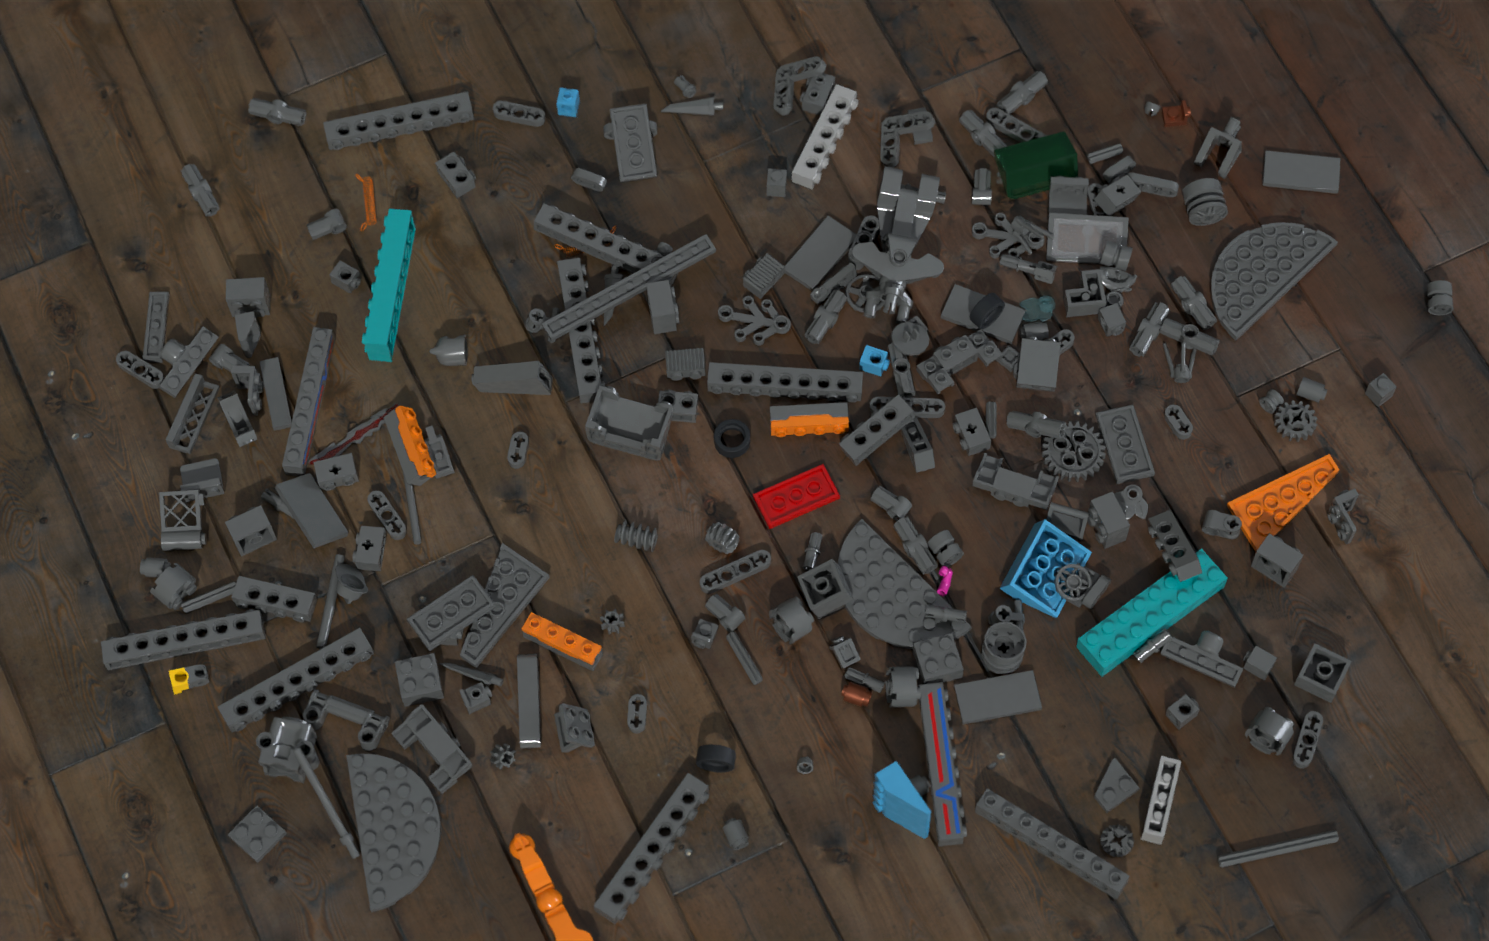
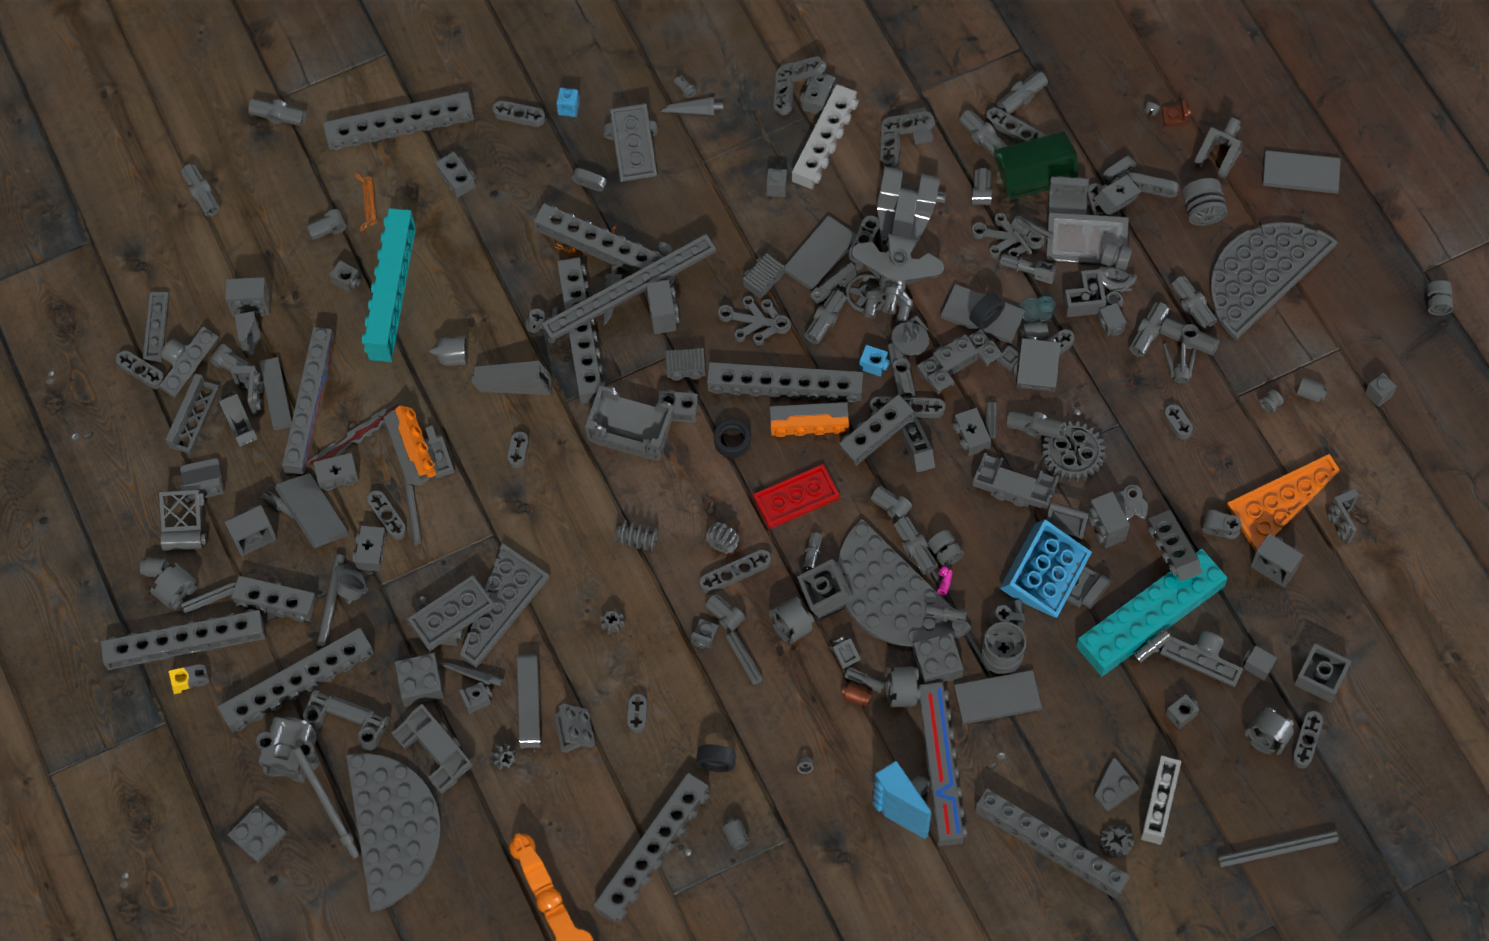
(562, 641): orange piece -> none
(1073, 582): dark grey wheel -> none
(1105, 153): dark grey axle -> none
(1125, 444): dark grey tile -> none
(1292, 413): dark grey gear -> none

